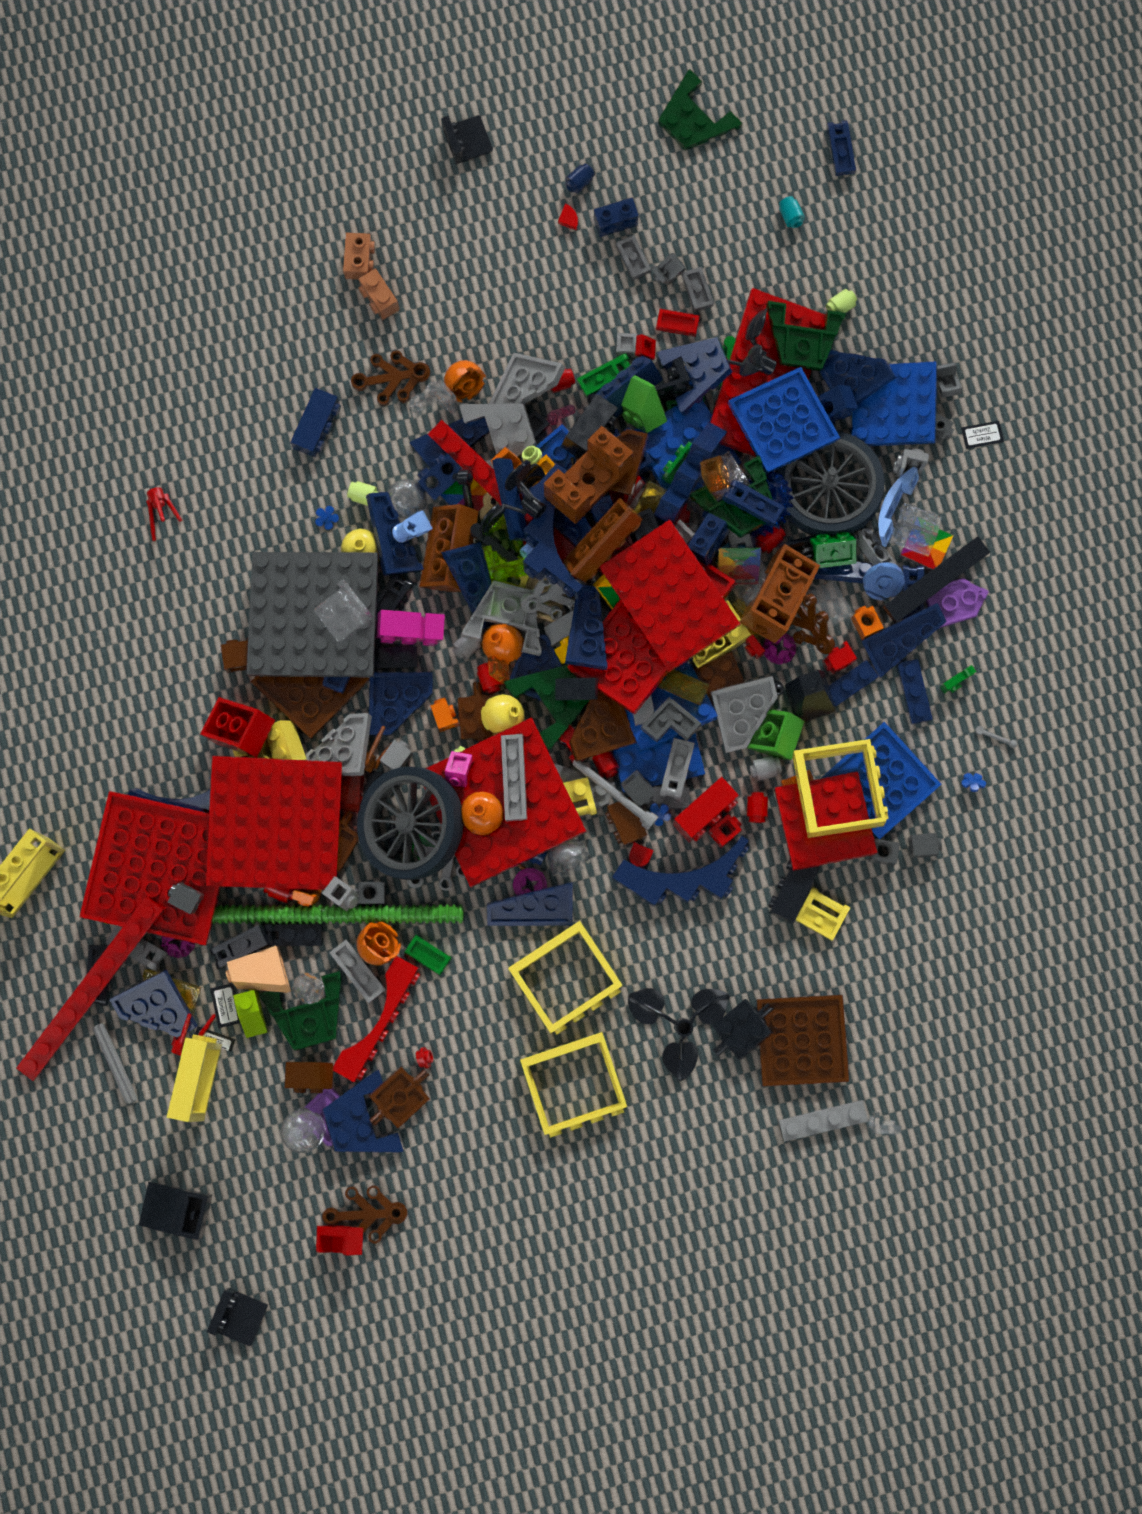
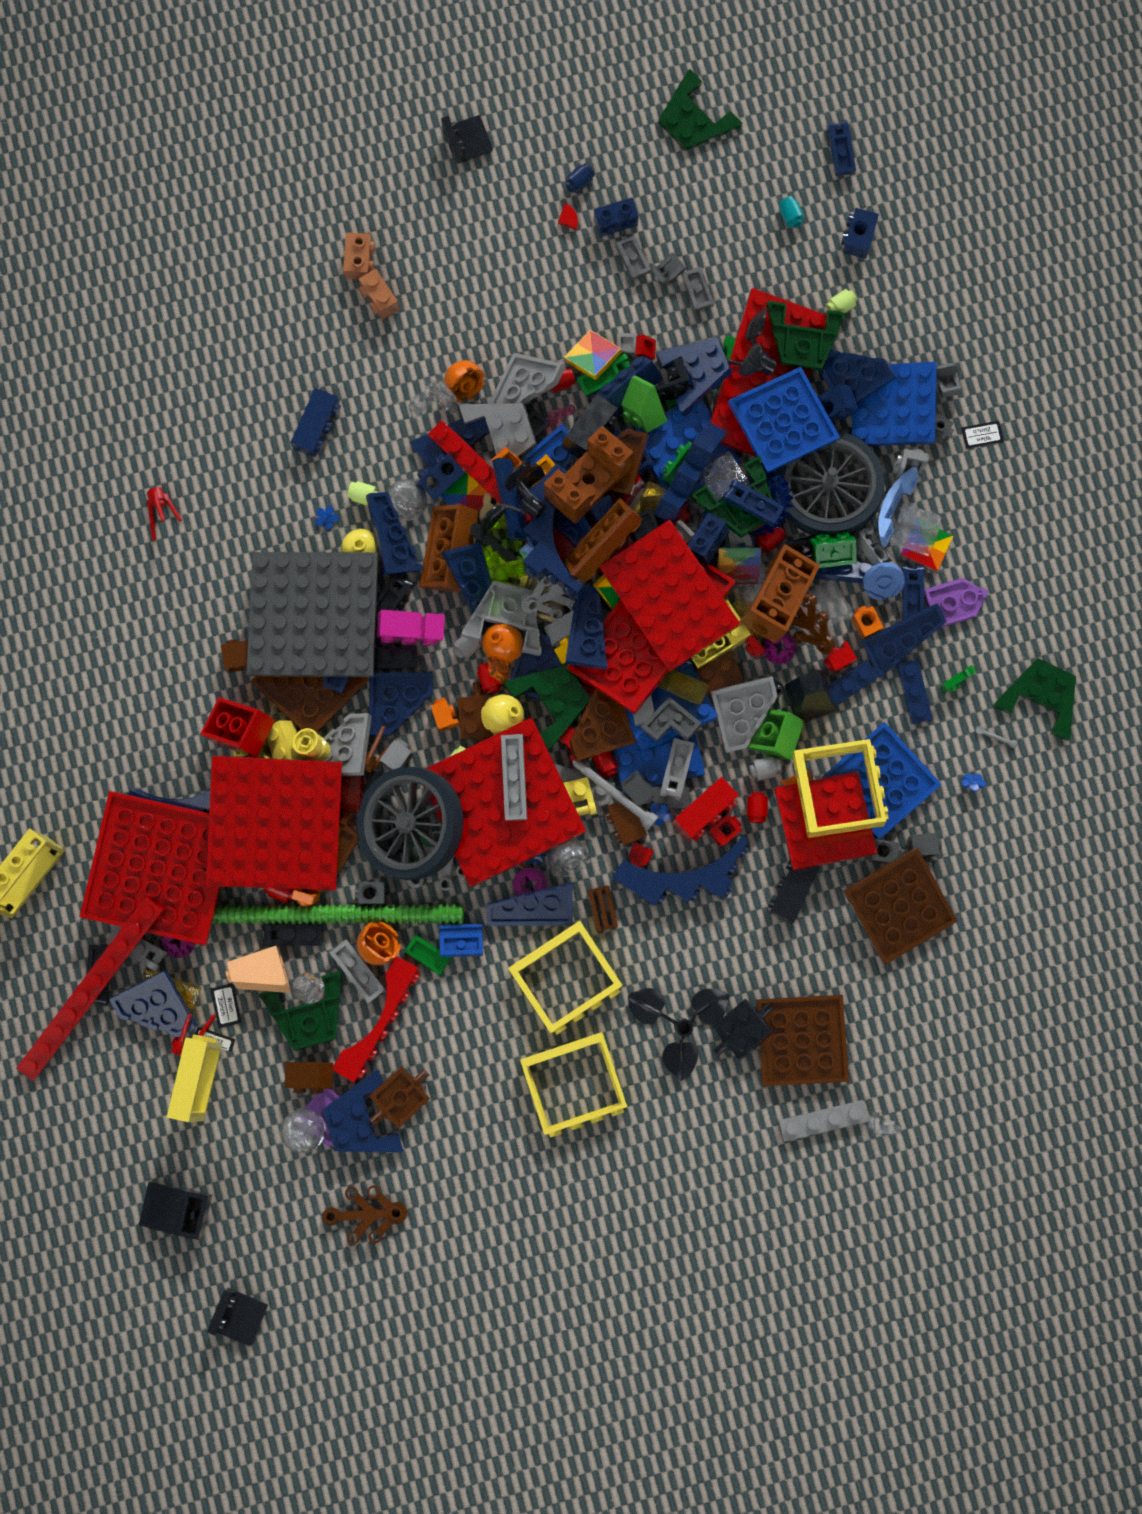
(115, 1063): light grey axle -> none
(185, 897): dark grey brick -> none
(239, 946): black plate -> none
(250, 1013): lime slope -> none
(311, 745): none -> light yellow wheel
(339, 1239): red panel -> none
(341, 894): light grey brick -> none
(343, 612): clear bracket -> none
(394, 377): reddish brown plant -> none
(412, 527): light blue piece -> none
(424, 1057): red plate -> none
(458, 768): dark pink bracket -> none
(461, 940): none -> blue plate
(465, 478): black piece -> none
(482, 813): orange cylinder -> none
(532, 454): yellowish green plate -> none
(576, 689): black tile -> none
(592, 355): none -> tile
(606, 926): none -> reddish brown tile
(677, 322): red tile -> none
(715, 474): clear orange brick -> none
(820, 920): light yellow plate -> none
(859, 244): none -> dark blue brick
(900, 906): none -> reddish brown plate
(936, 579): black tile -> none
(1047, 687): none -> dark green wing

